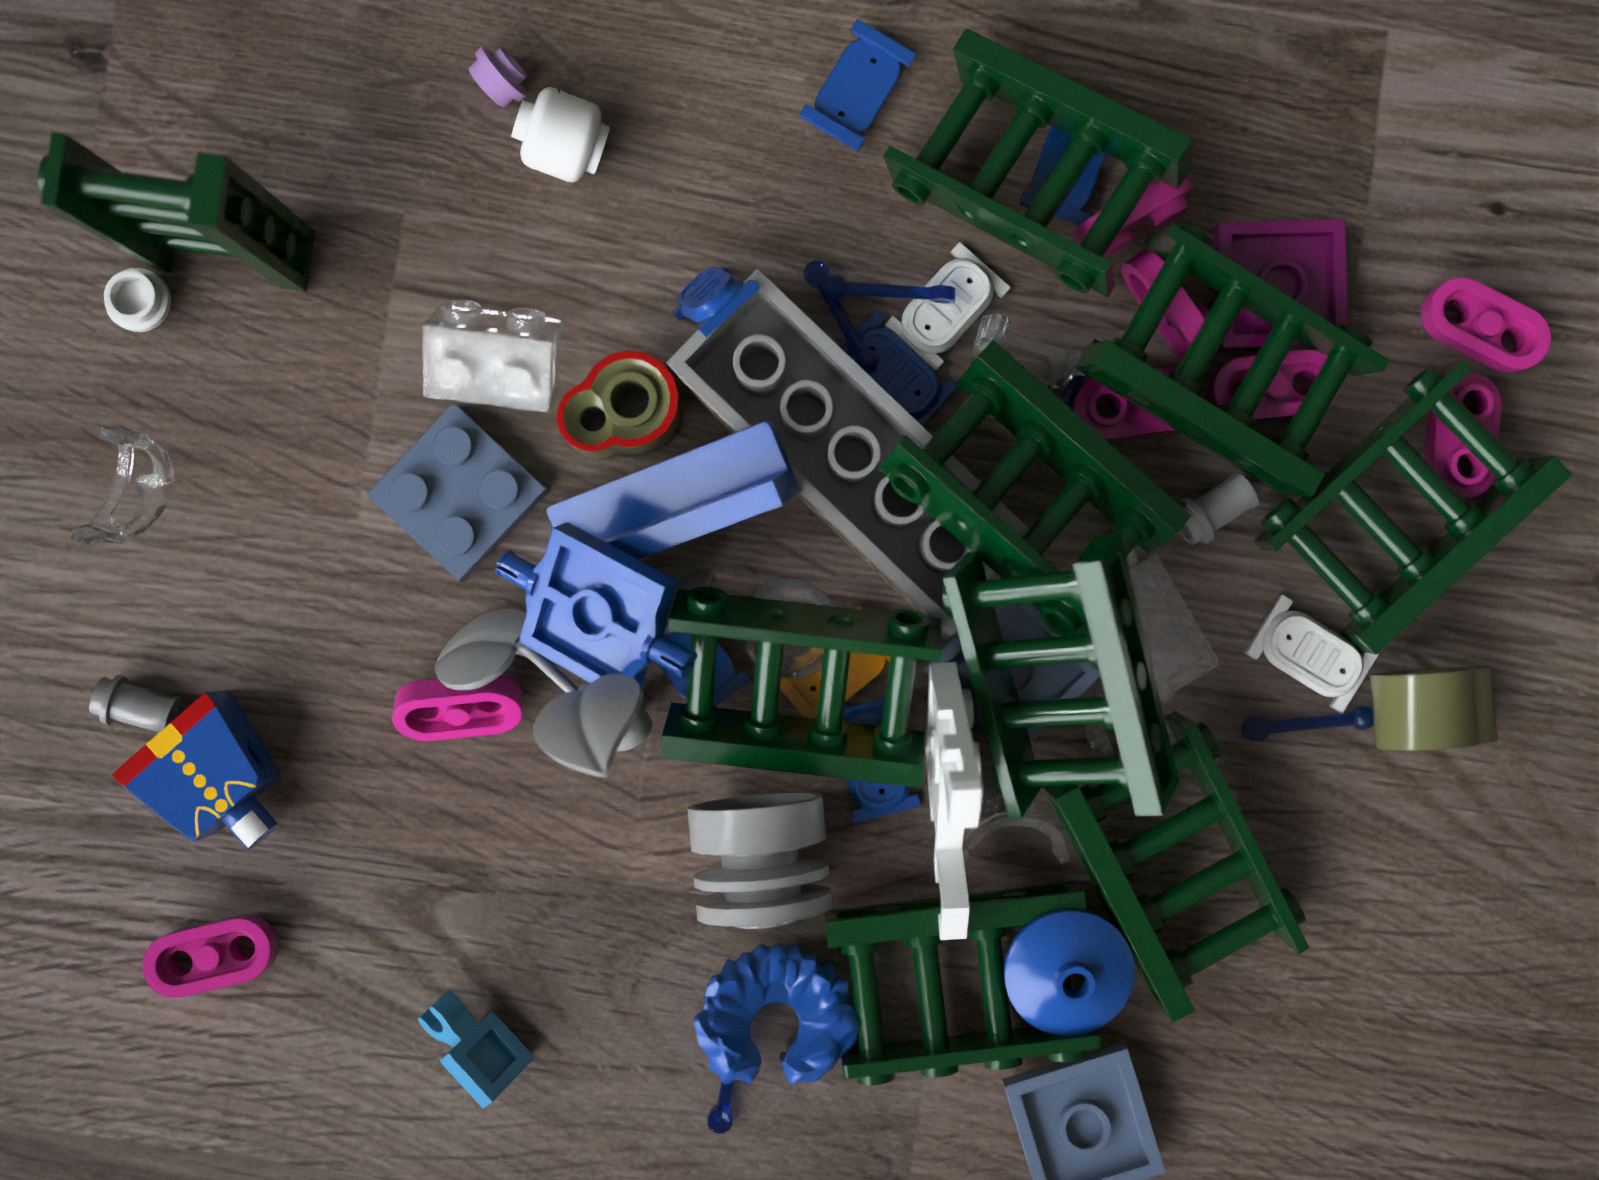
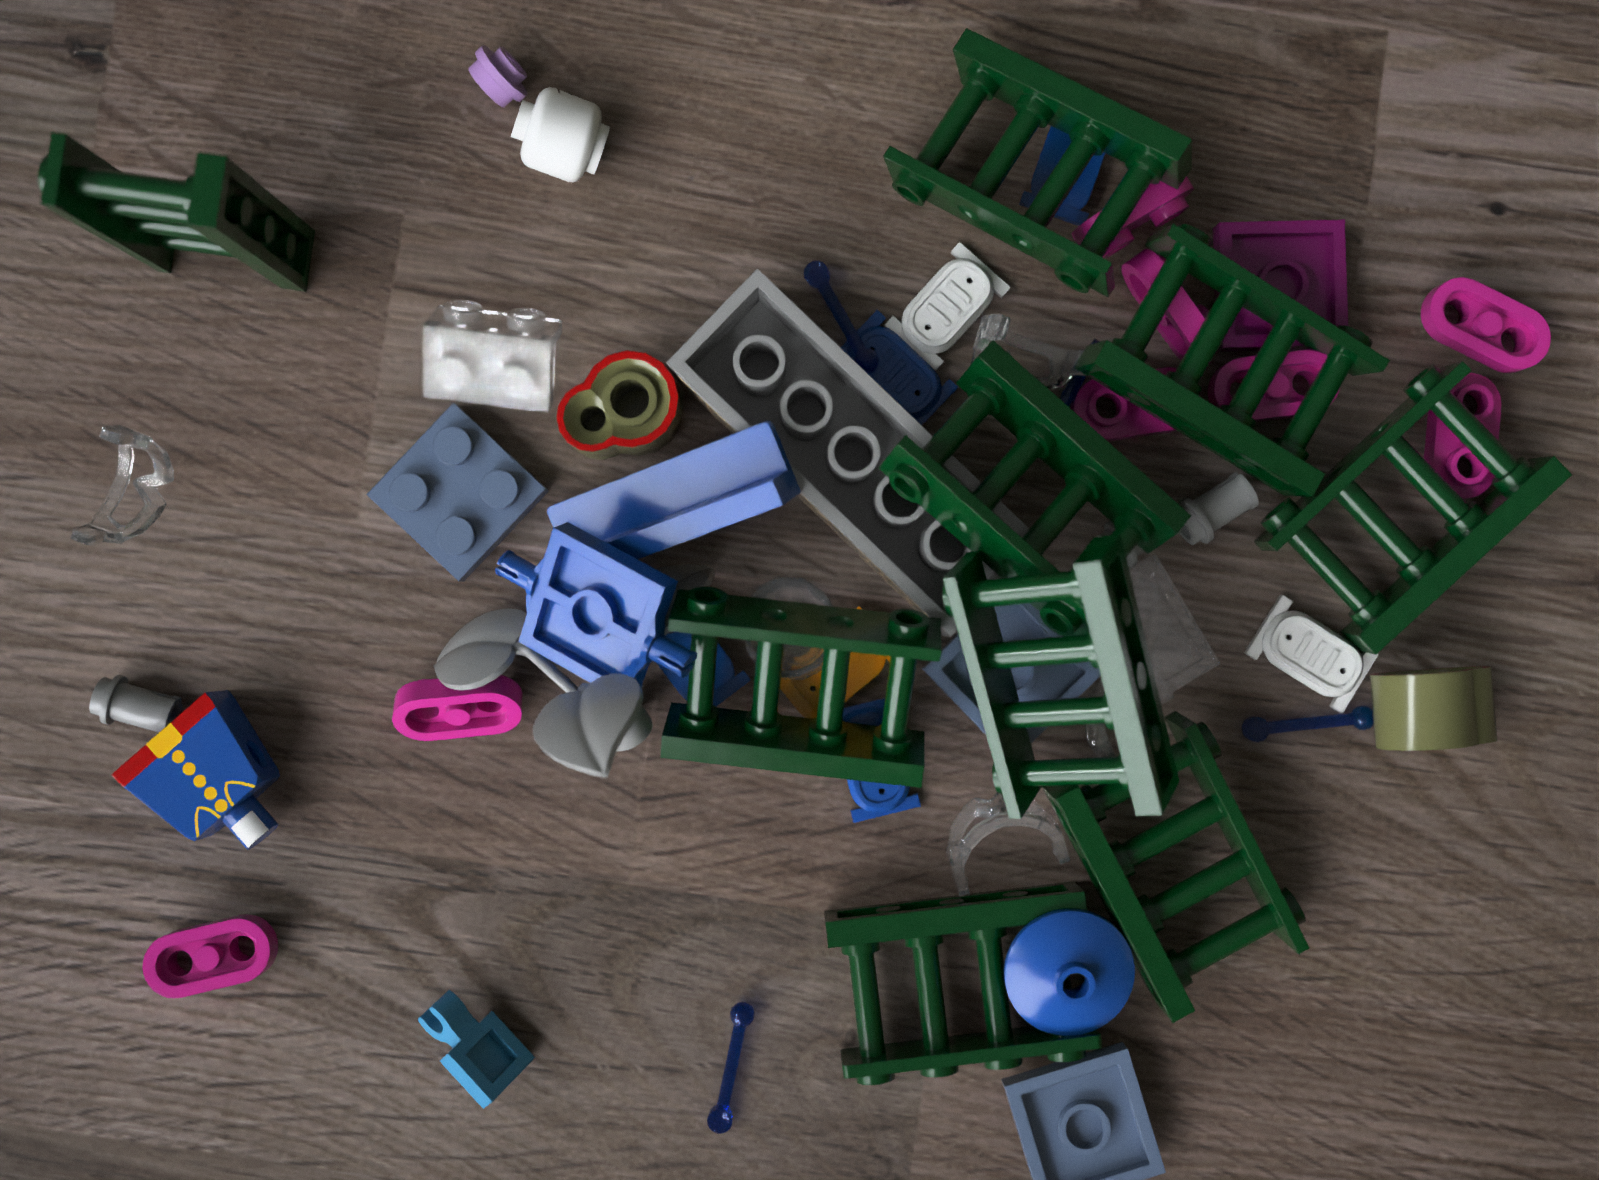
(137, 299): white plate -> none
(713, 298): blue piece -> none
(761, 869): light grey wheel -> none
(769, 976): blue piece -> none
(836, 287): clear blue hinge -> none
(858, 86): blue piece -> none
(953, 790): white wing -> none

